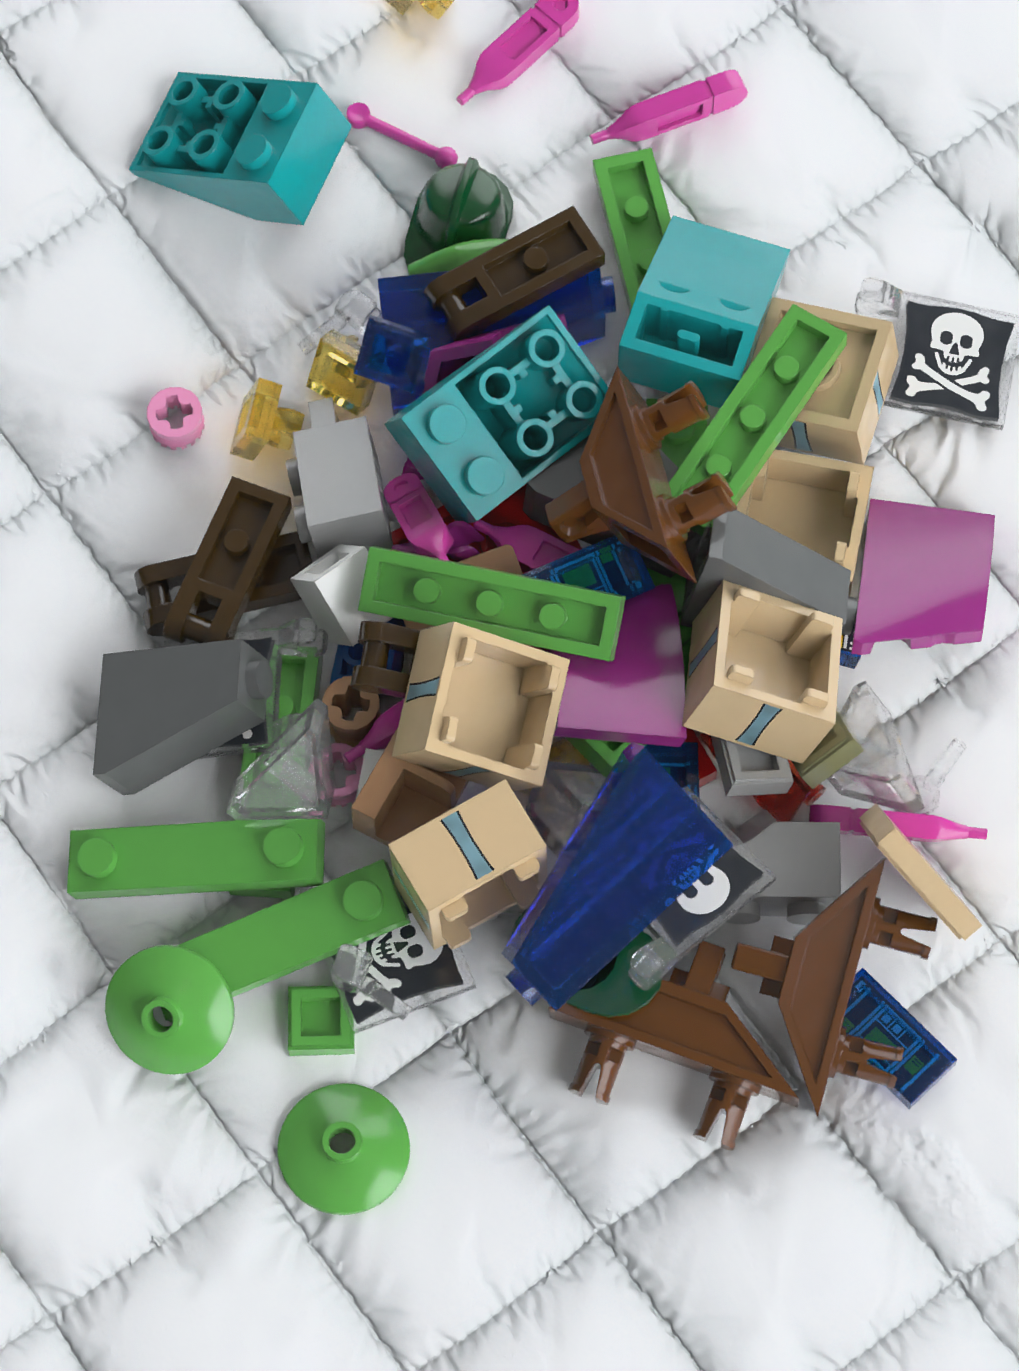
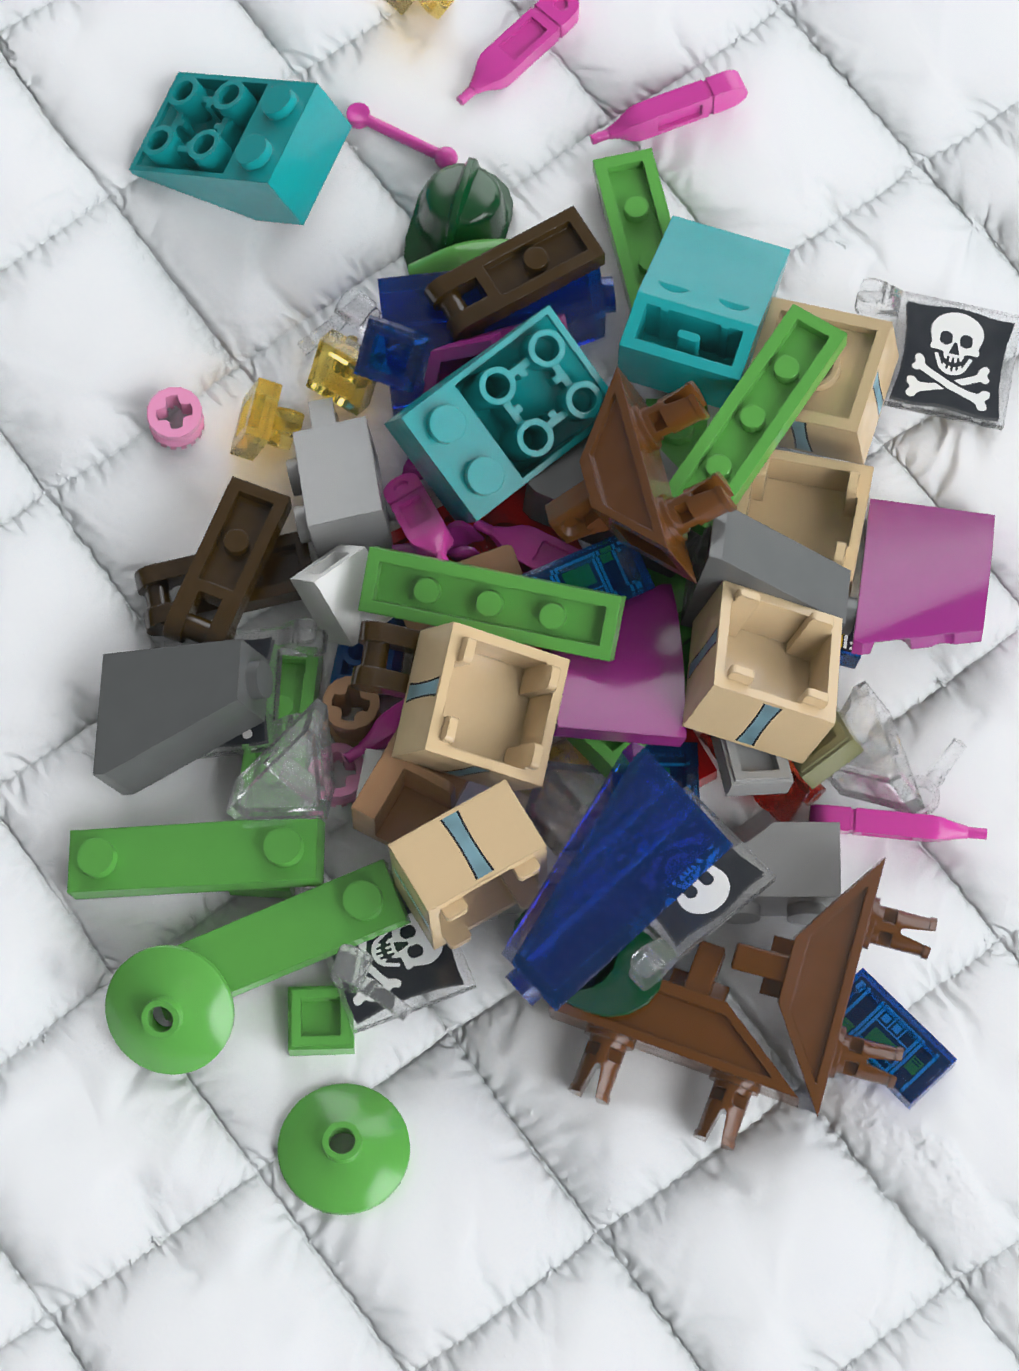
(919, 873): tan tile -> none

